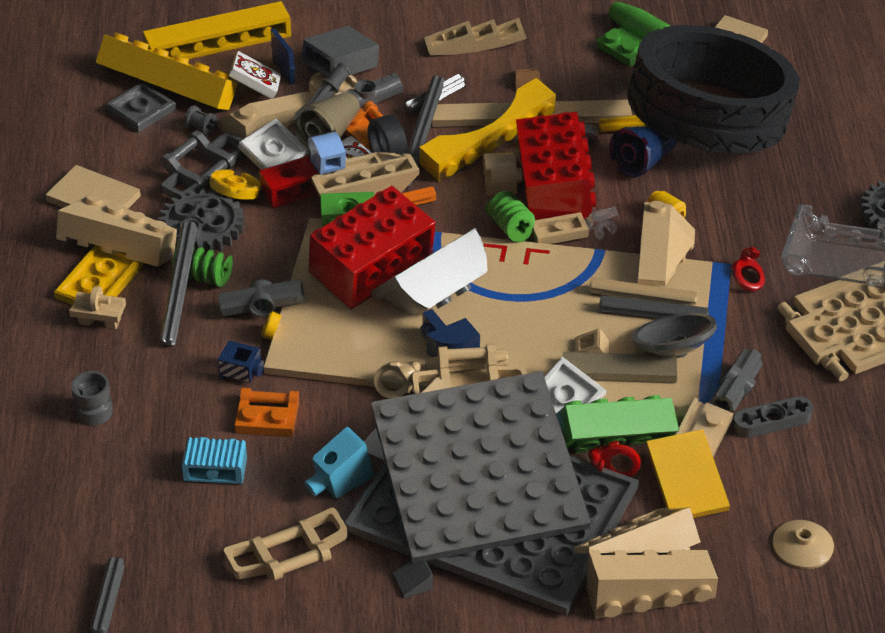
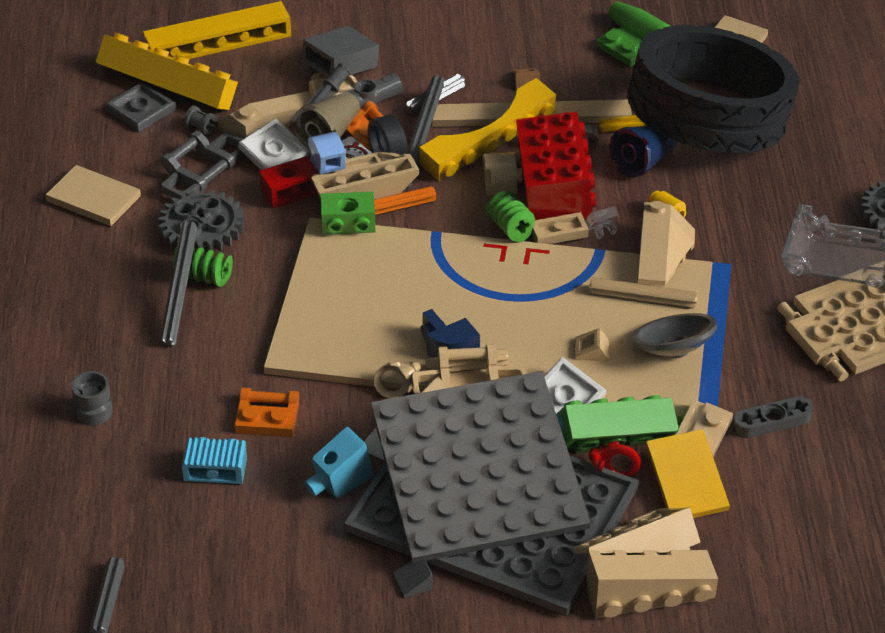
(99, 269): yellow tile -> none
(99, 307): tan hips -> none
(116, 230): tan wedge -> none
(235, 186): yellow tile -> none
(240, 362): dark blue brick -> none
(255, 75): white tile -> none
(262, 297): dark grey piece -> none
(267, 565): tan bar -> none
(270, 325): yellow tile -> none
(282, 56): dark blue piece -> none
(370, 245): red brick -> none
(437, 276): windscreen -> none
(468, 39): tan slope -> none
(625, 366): dark tan tile -> none
(646, 308): dark grey axle -> none
(737, 380): dark grey piece -> none
(747, 261): red piece -> none
(803, 544): tan dish -> none

